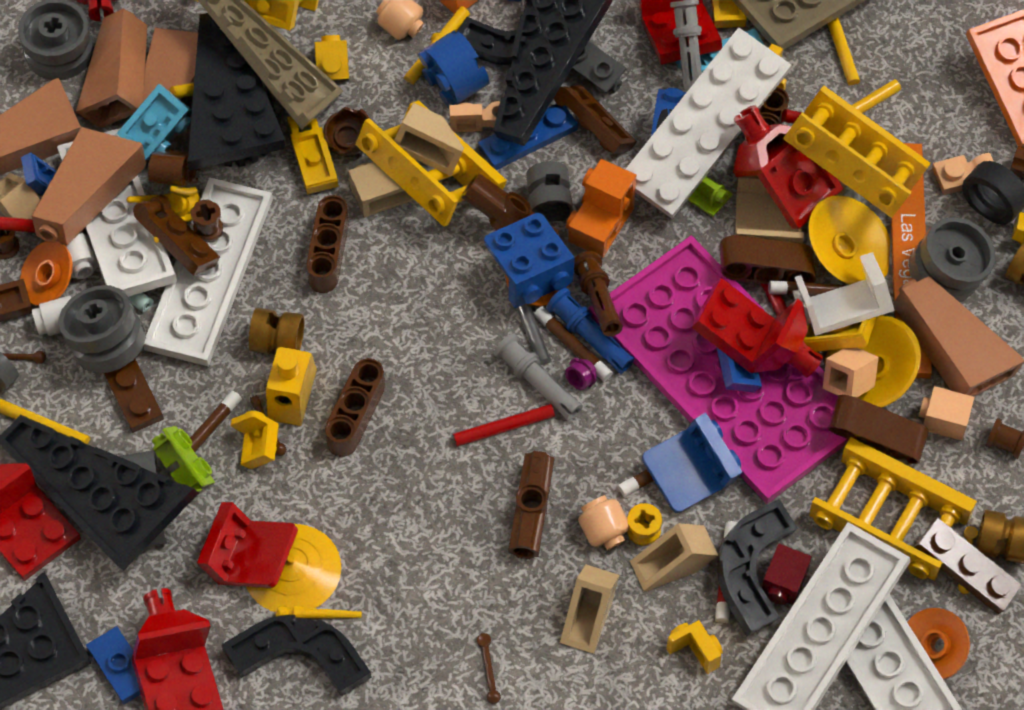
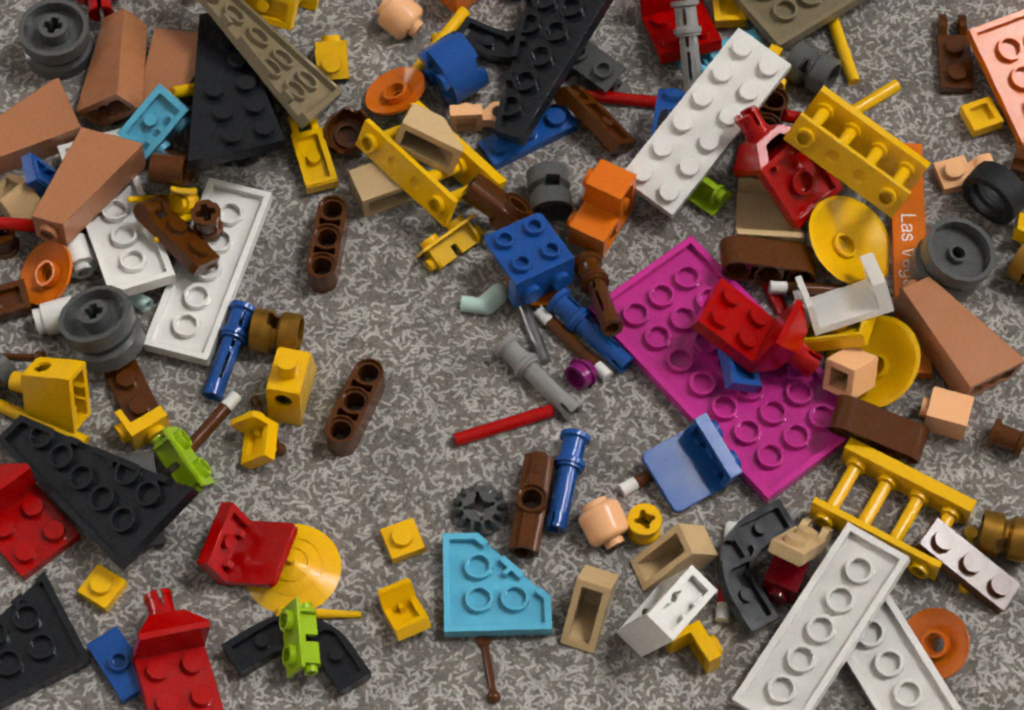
(54, 391): none -> yellow torso
(102, 588): none -> yellow plate
(142, 429): none -> yellow bracket
(233, 338): none -> blue pin
(298, 622): none -> lime hinge
(395, 91): none -> orange dish
(402, 540): none -> yellow plate
(403, 609): none -> yellow bracket
(439, 250): none -> yellow hinge
(468, 520): none -> dark grey gear
(487, 303): none -> light aqua arm
(489, 592): none -> medium azure plate
(568, 466): none -> blue pin
(624, 99): none -> red bar
(668, 611): none -> white window
(801, 542): none -> tan hinge
(822, 72): none -> dark grey wheel
(954, 57): none -> reddish brown hinge
(981, 116): none -> yellow plate

